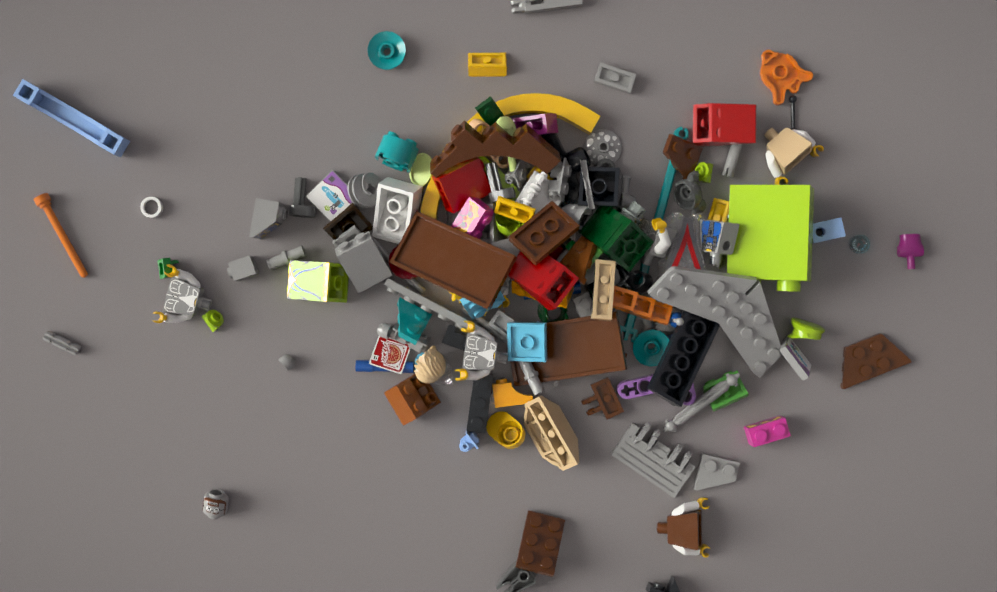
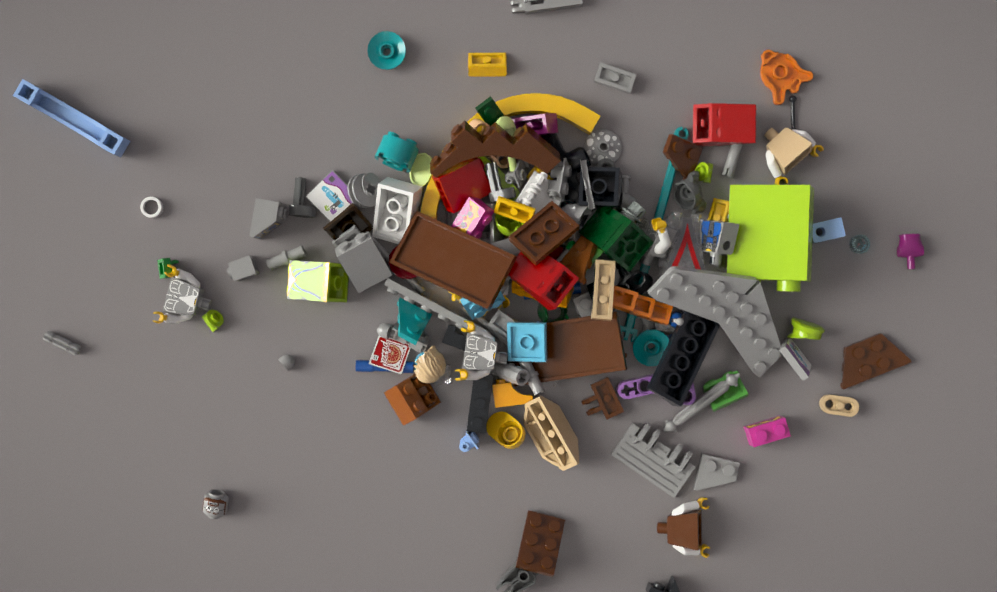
(44, 203): orange piece -> none
(511, 373): none -> light grey axle
(838, 405): none -> tan plate

